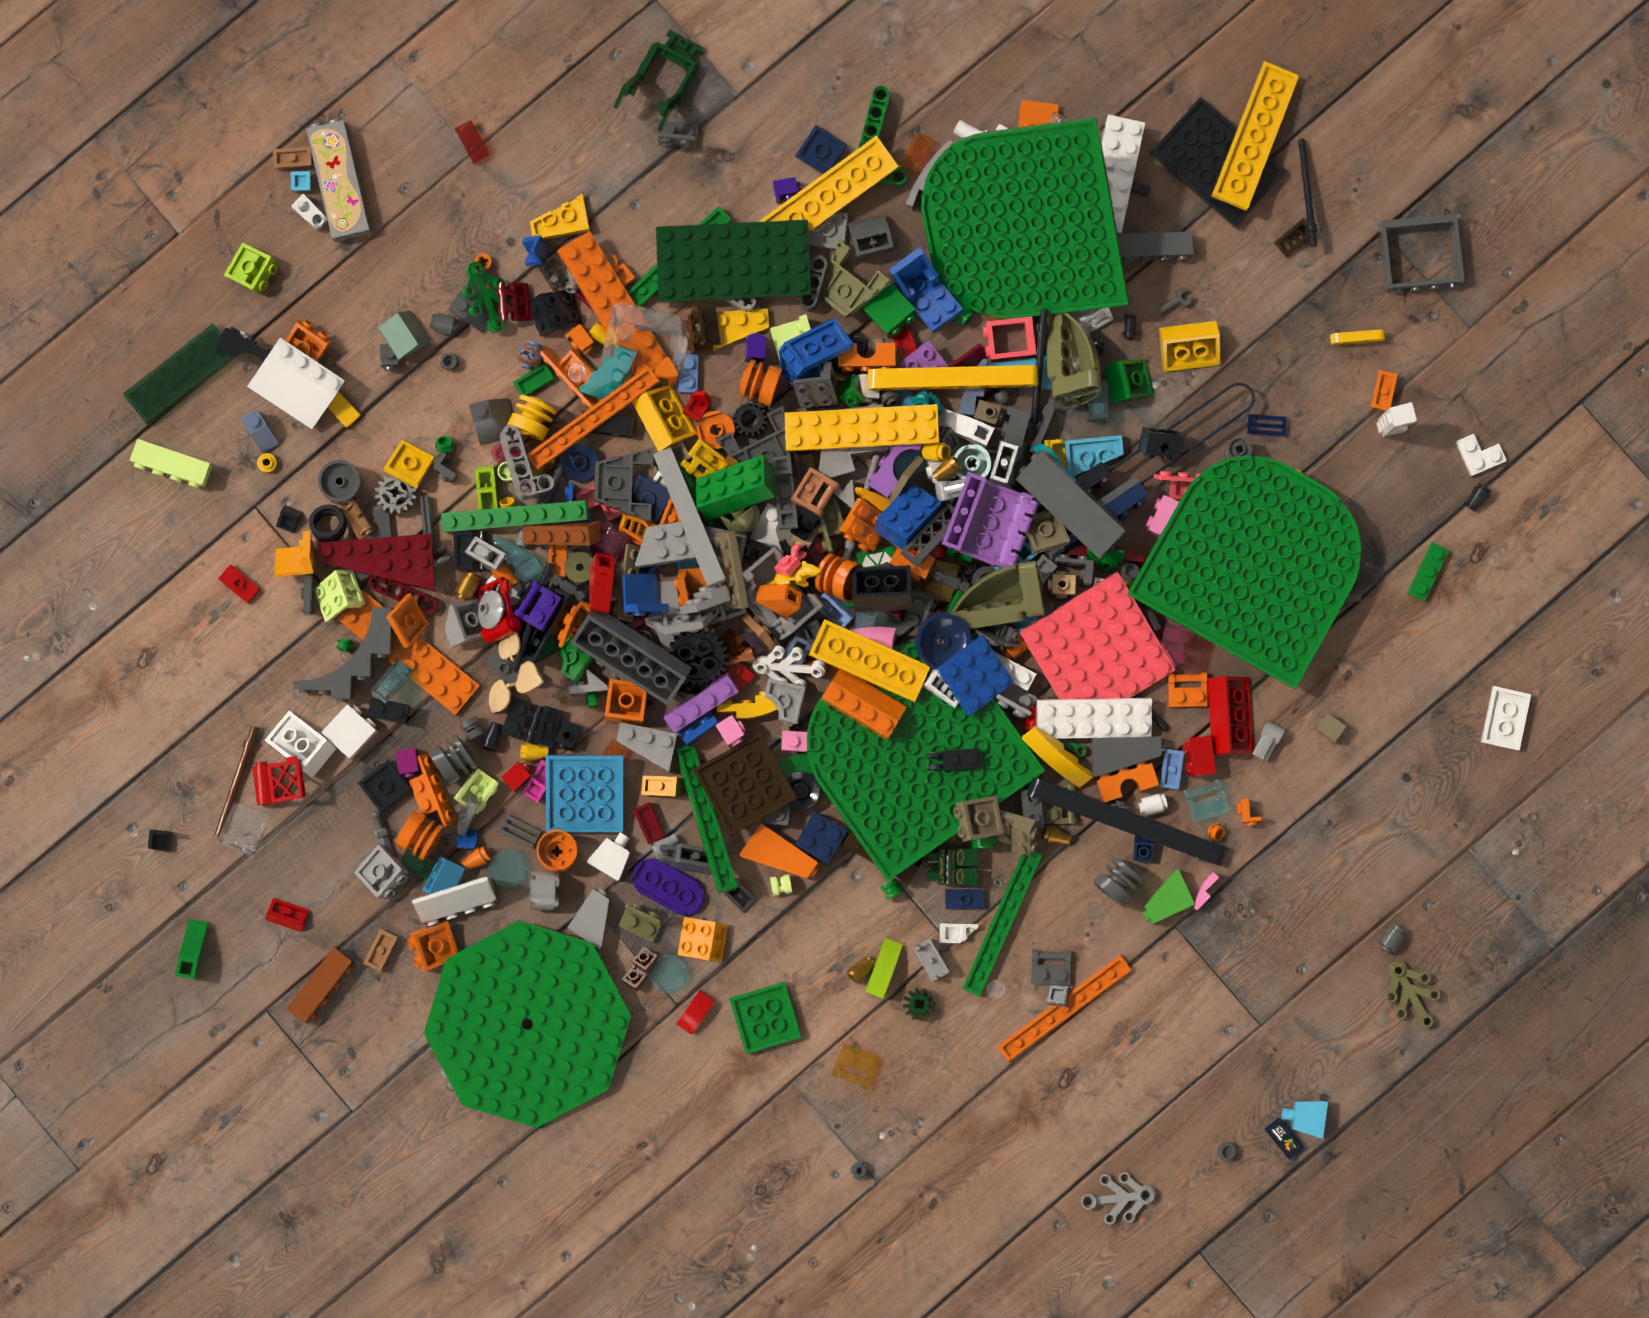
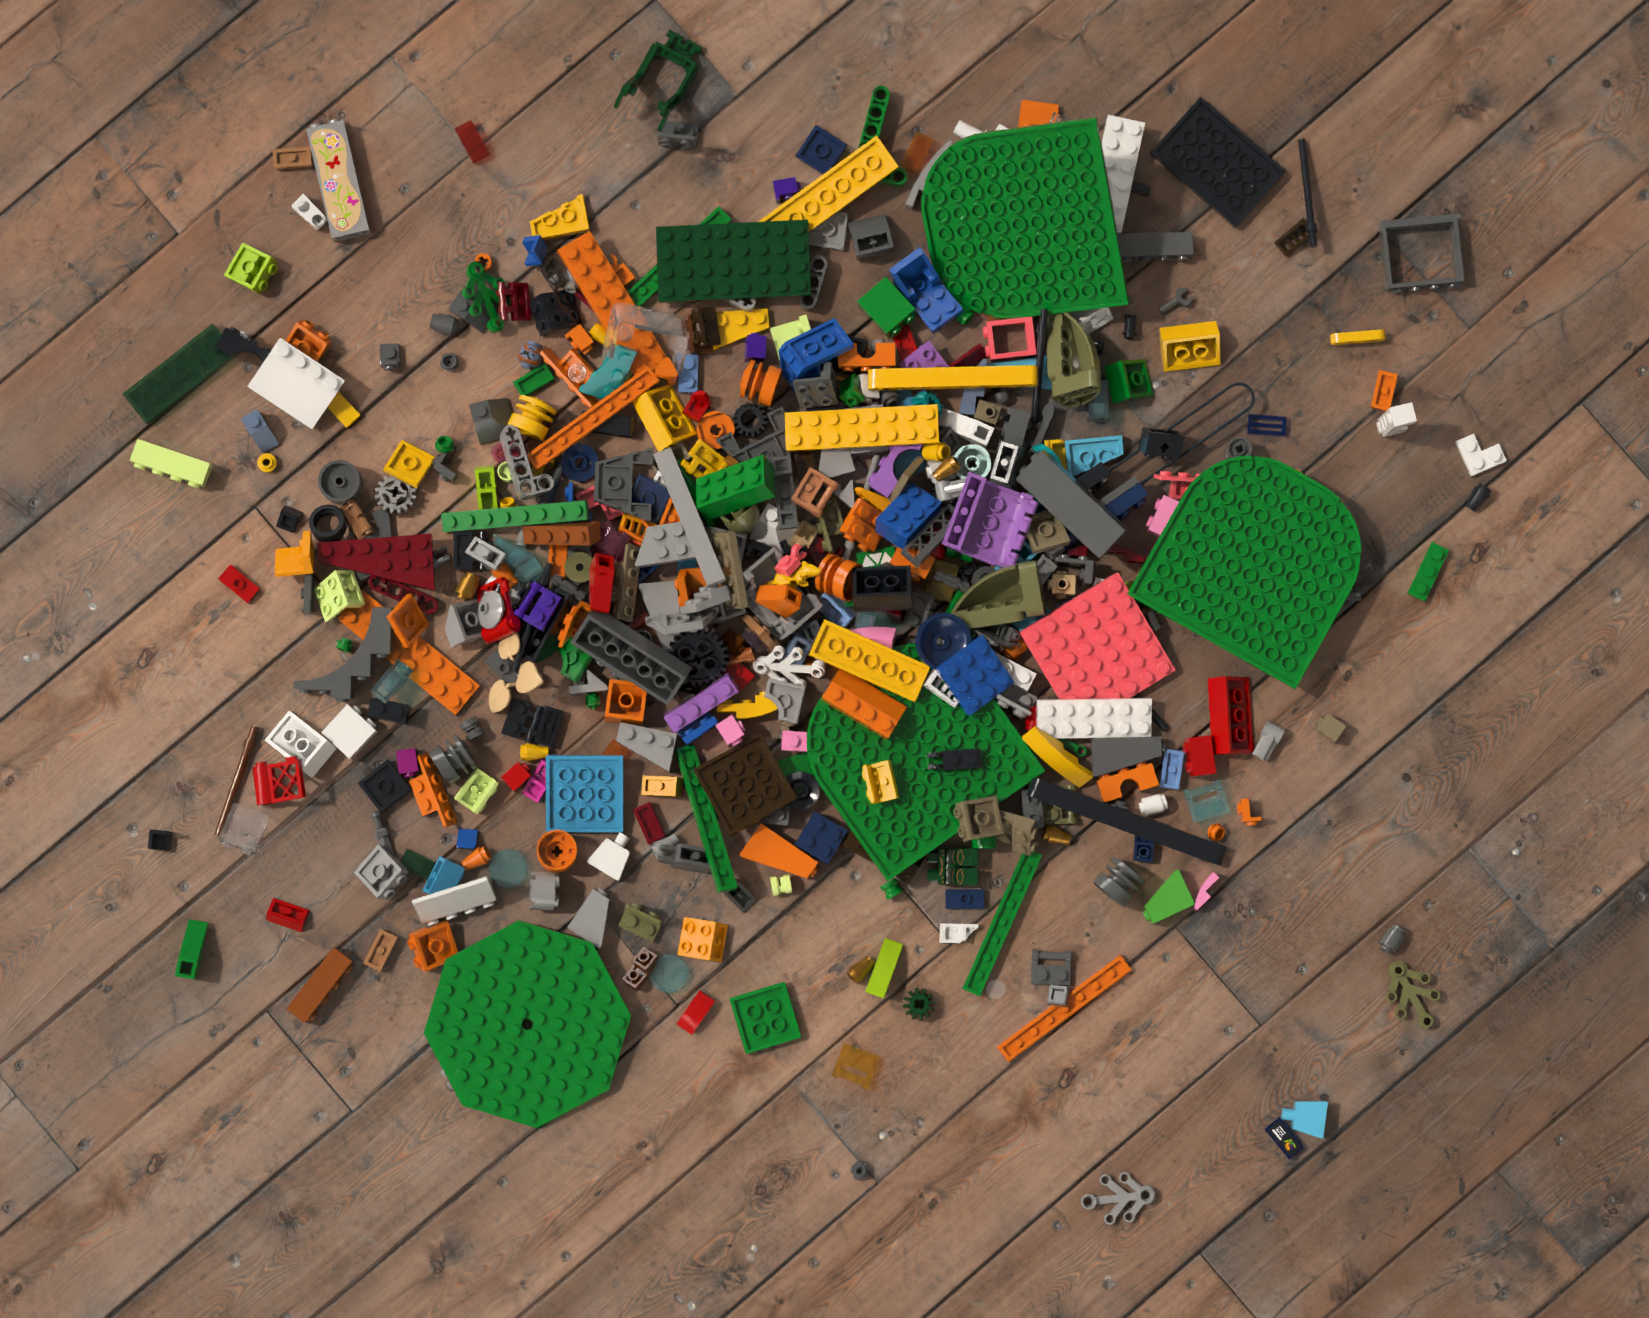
(301, 181): medium azure plate -> none
(403, 334): sand green slope -> none
(419, 835): orange wheel -> none
(426, 513): dark grey axle -> none
(466, 814): dark grey plate -> none
(492, 737): black cone -> none
(505, 824): dark grey tile -> none
(573, 729): black brick -> none
(641, 595): blue bracket -> none
(668, 887): dark purple tile -> none
(806, 524): black bracket -> none
(844, 289): olive wing -> none
(880, 782): none -> yellow bracket
(931, 960): light grey hinge -> none
(1109, 560): green plate -> none
(1130, 571): dark grey plate -> none
(1173, 641): clear pink slope -> none
(1187, 696): orange plate -> none
(1227, 1151): dark grey plate -> none
(1255, 136): yellow plate -> none
(1505, 718): white plate -> none

